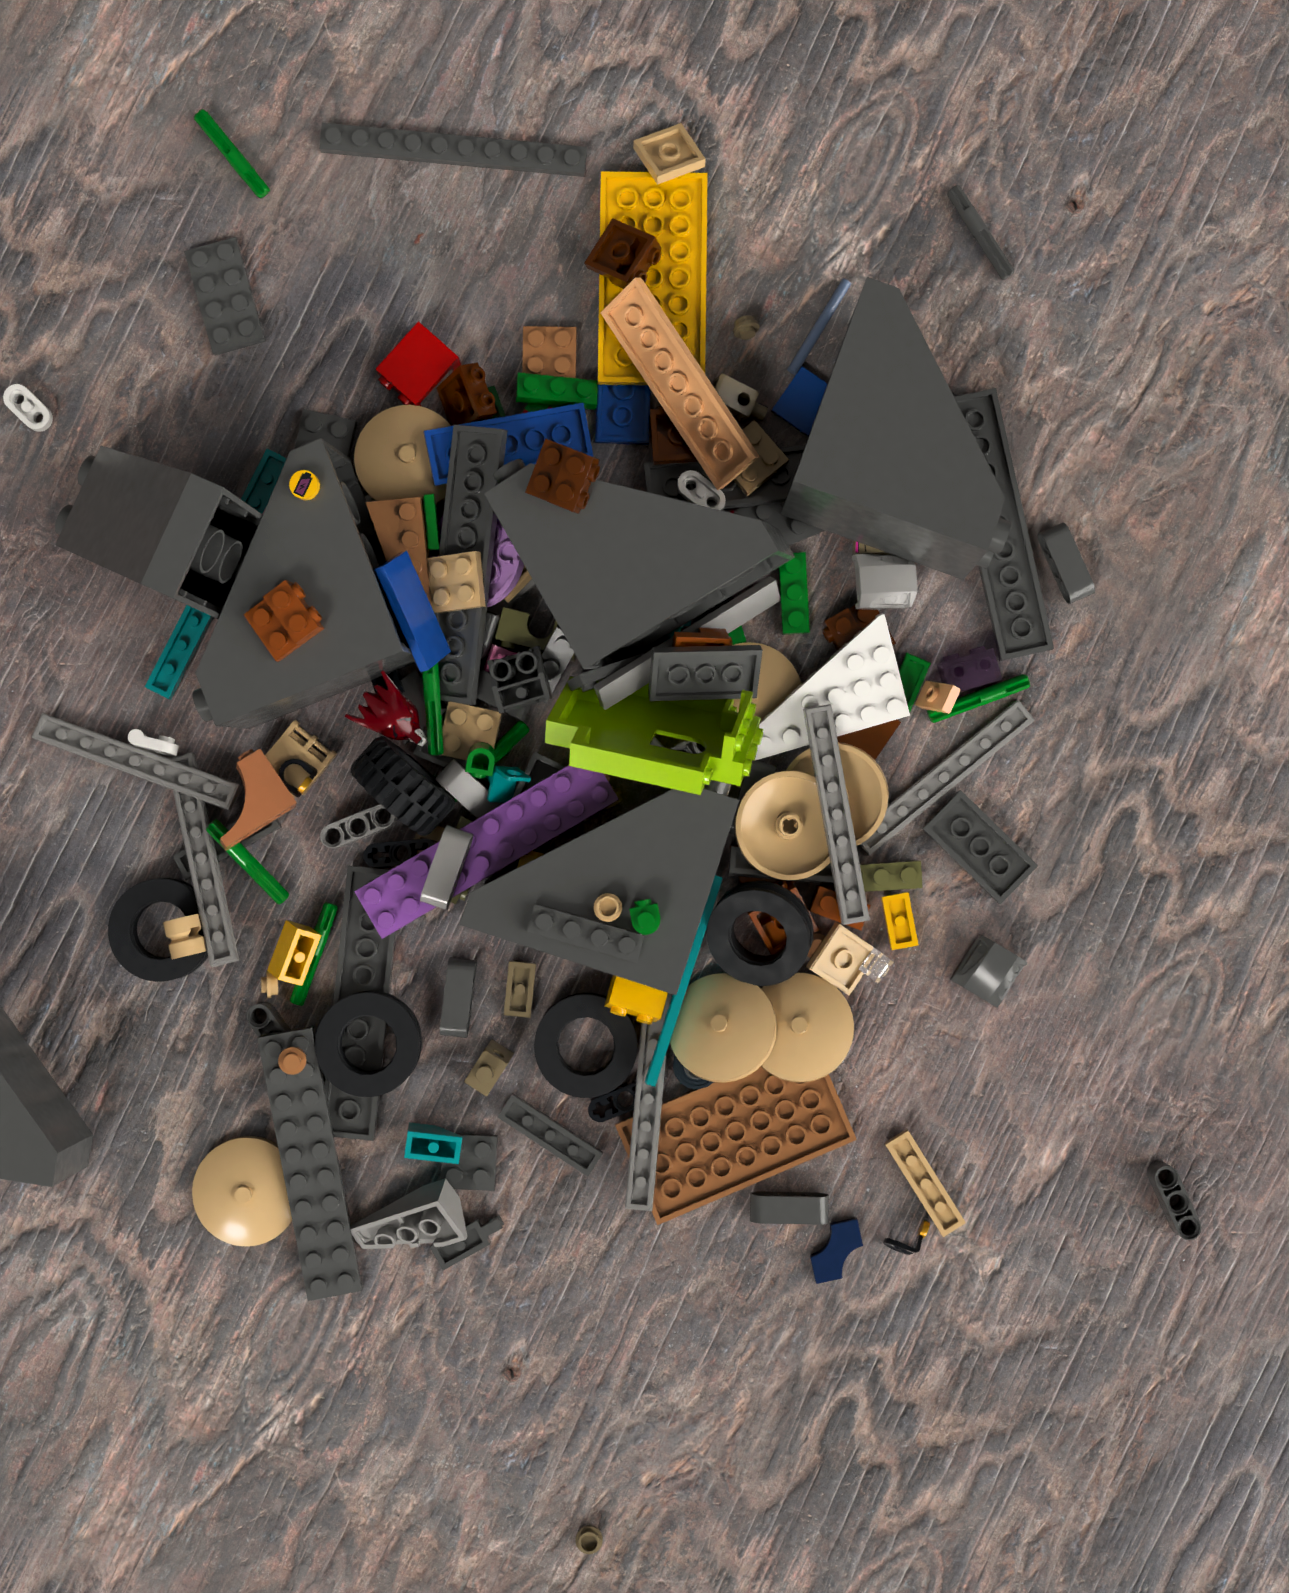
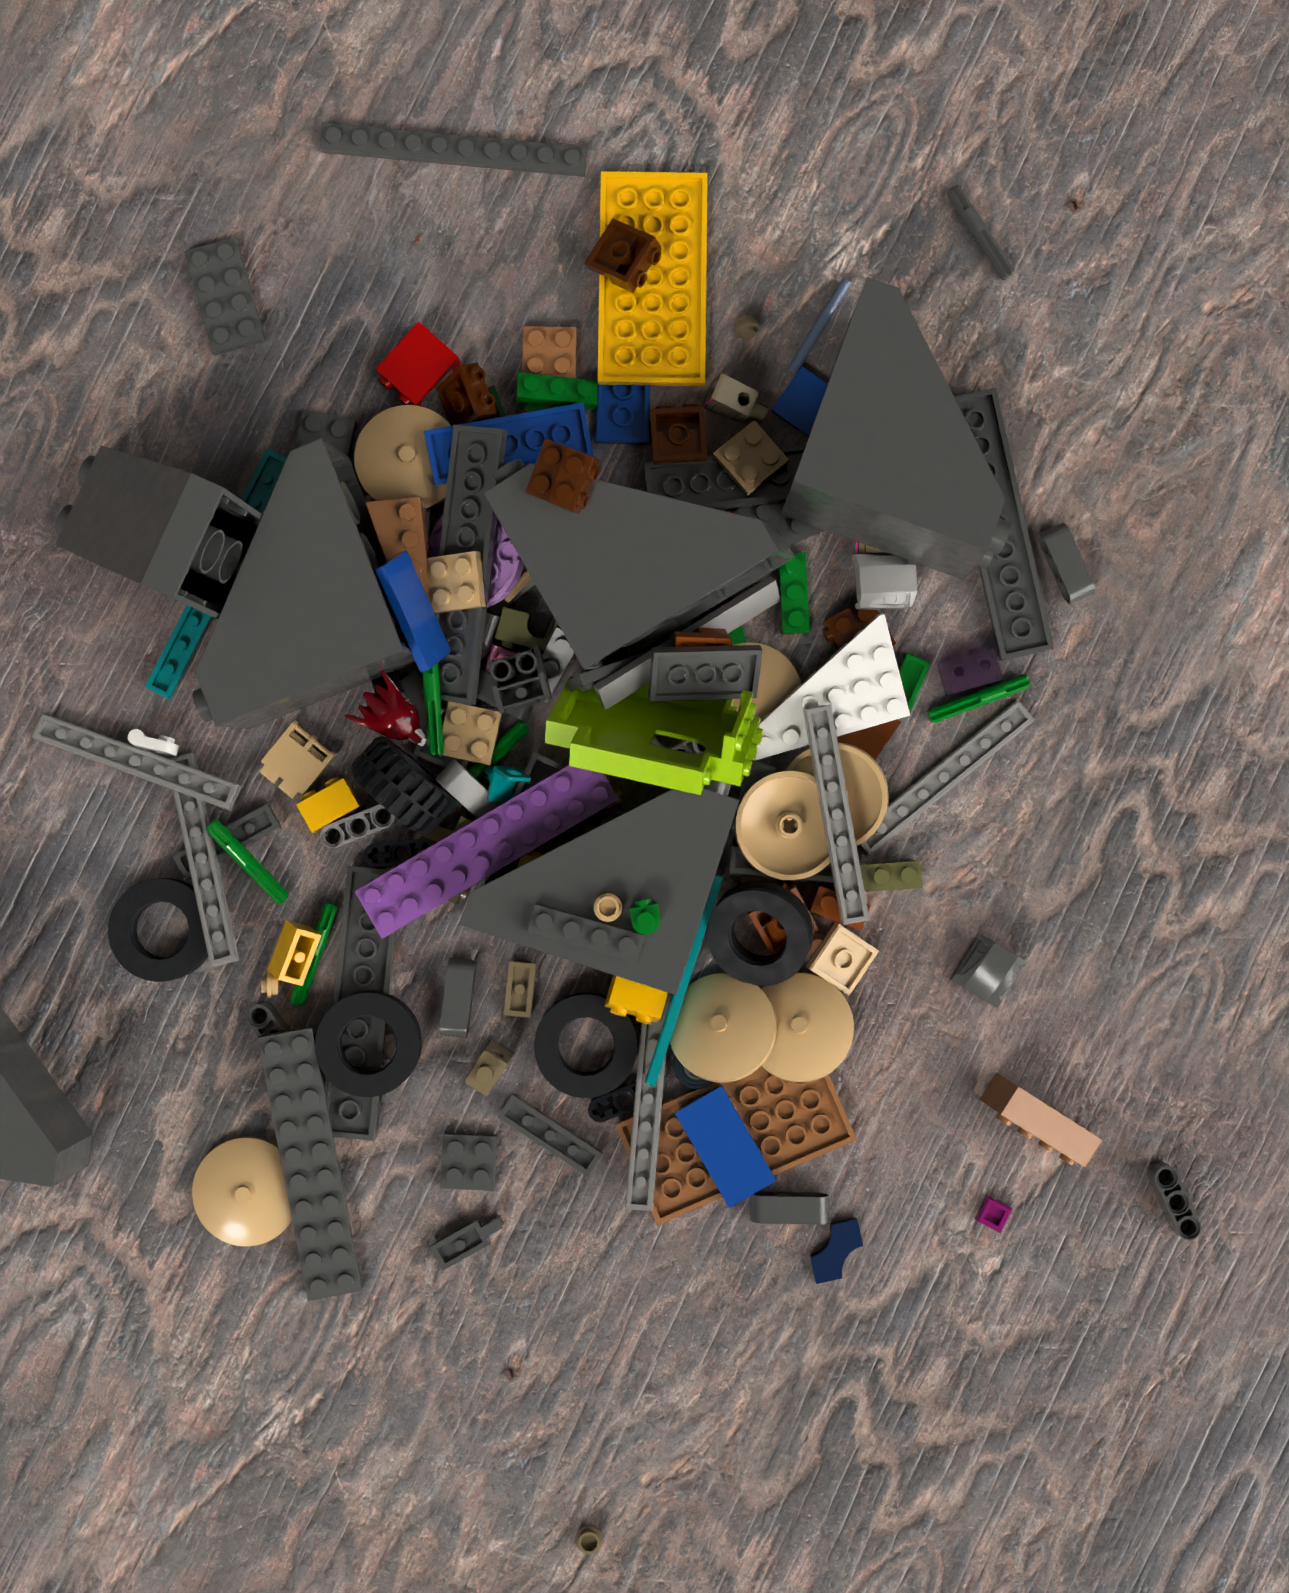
(29, 408): white plate -> none
(184, 936): tan wheel -> none
(232, 154): green axle -> none
(264, 797): nougat arch -> none
(284, 619): dark orange plate -> none
(292, 1060): medium nougat plate -> none
(304, 485): yellow tile -> none
(306, 783): black piece -> none
(329, 804): none -> yellow brick
(420, 1217): light grey wedge -> none
(431, 521): green tile -> none
(432, 1143): teal slope -> none
(446, 867): light grey beam -> none
(480, 760): green plate -> none
(669, 153): tan plate -> none
(679, 384): light nougat plate -> none
(702, 493): white plate -> none
(725, 1146): none -> blue tile
(876, 965): clear plate -> none
(899, 921): yellow plate -> none
(905, 1249): black piece -> none
(925, 1183): tan plate -> none
(937, 697): light nougat plate -> none
(980, 847): dark grey plate -> none
(993, 1213): none -> magenta tile
(1040, 1120): none -> wedge

